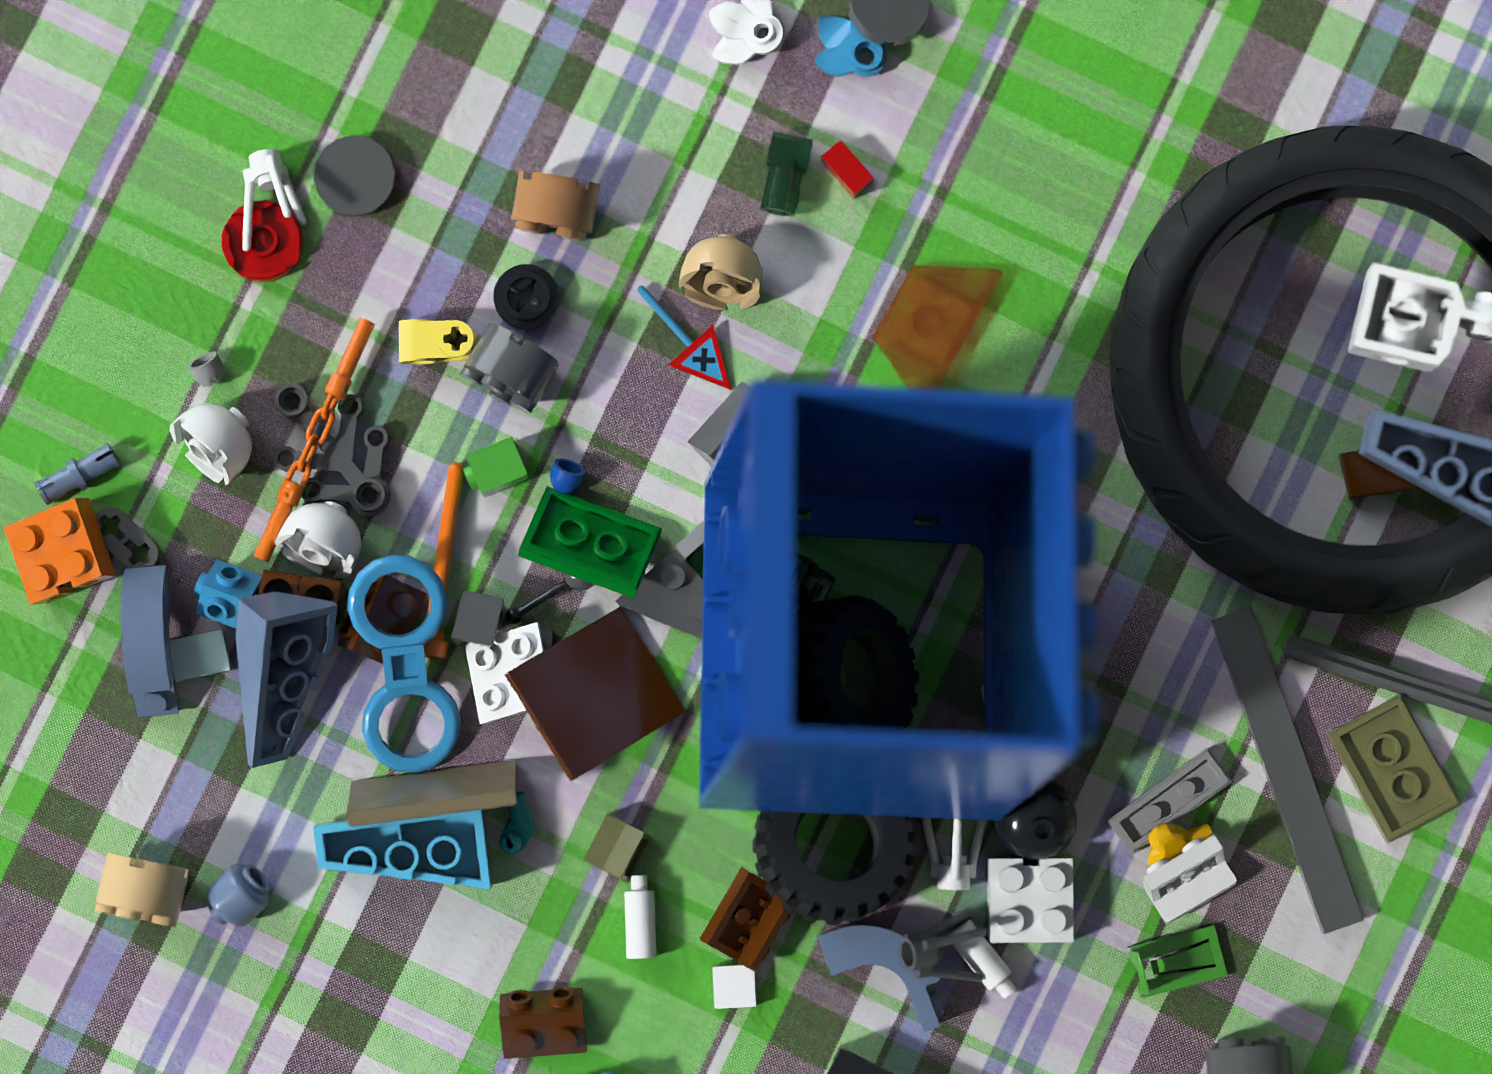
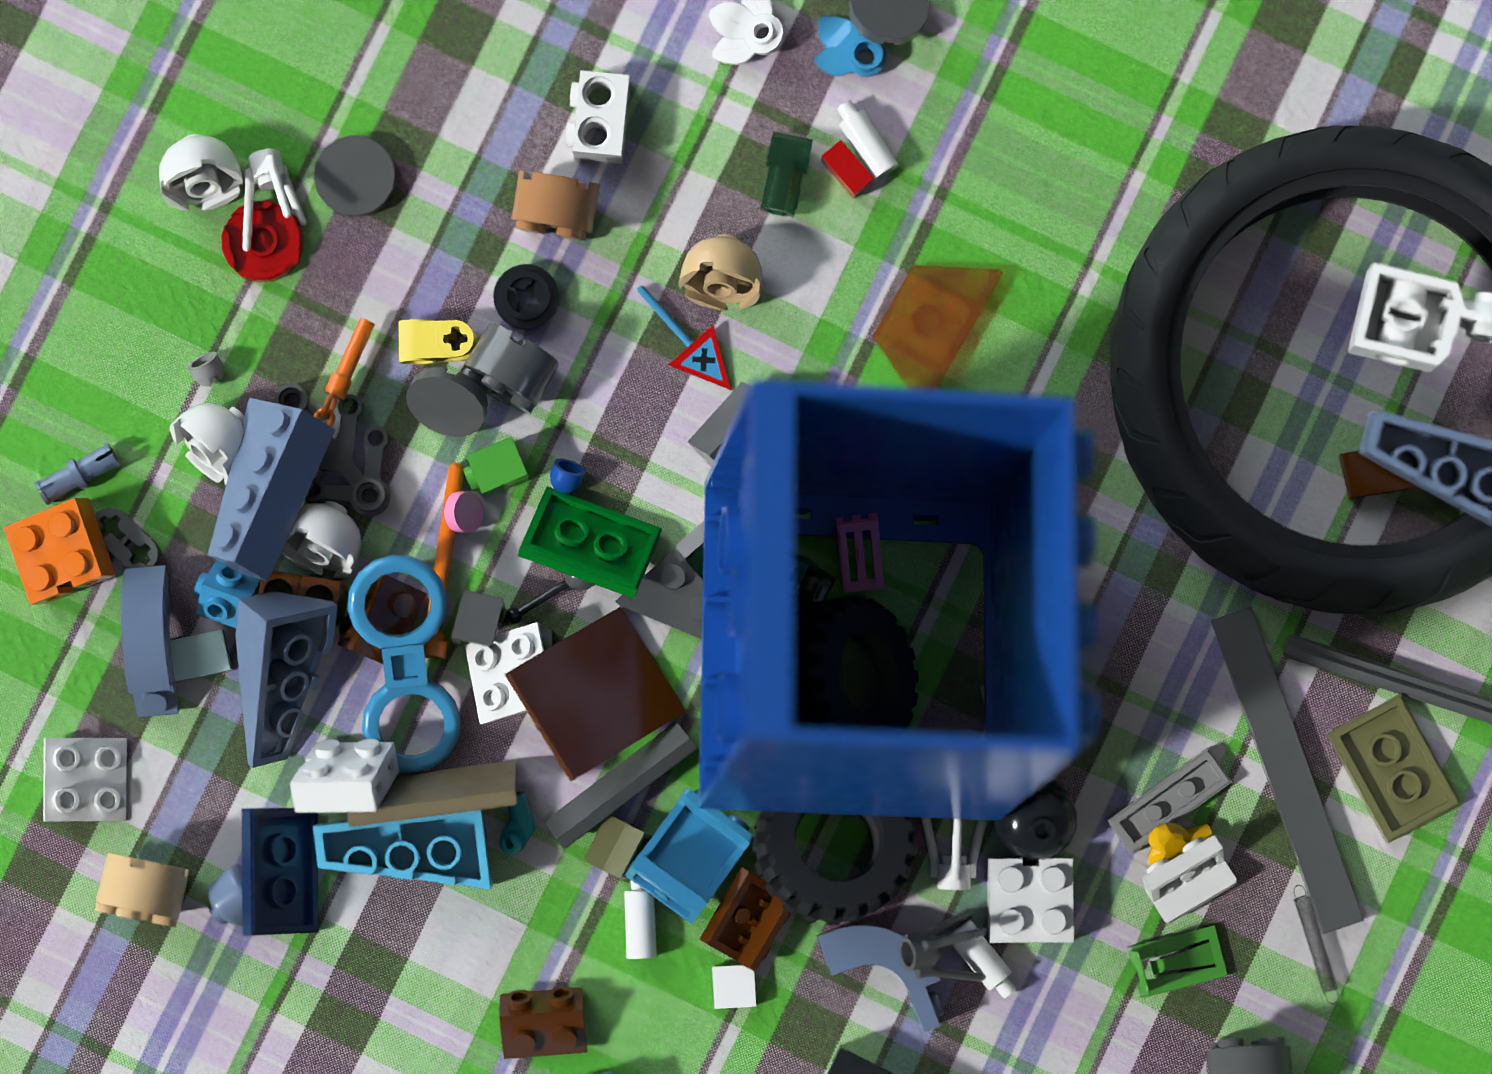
(85, 779): none -> white hinge
(199, 172): none -> white cylinder
(267, 485): none -> sand blue wedge
(279, 872): none -> dark blue tile
(345, 776): none -> white piece
(447, 402): none -> dark grey tile
(464, 511): none -> bright pink tile
(607, 117): none -> white brick
(620, 785): none -> dark grey tile
(690, 856): none -> dark azure panel
(856, 526): none -> bright pink tile
(866, 141): none -> white cylinder
(1310, 945): none -> dark grey piece

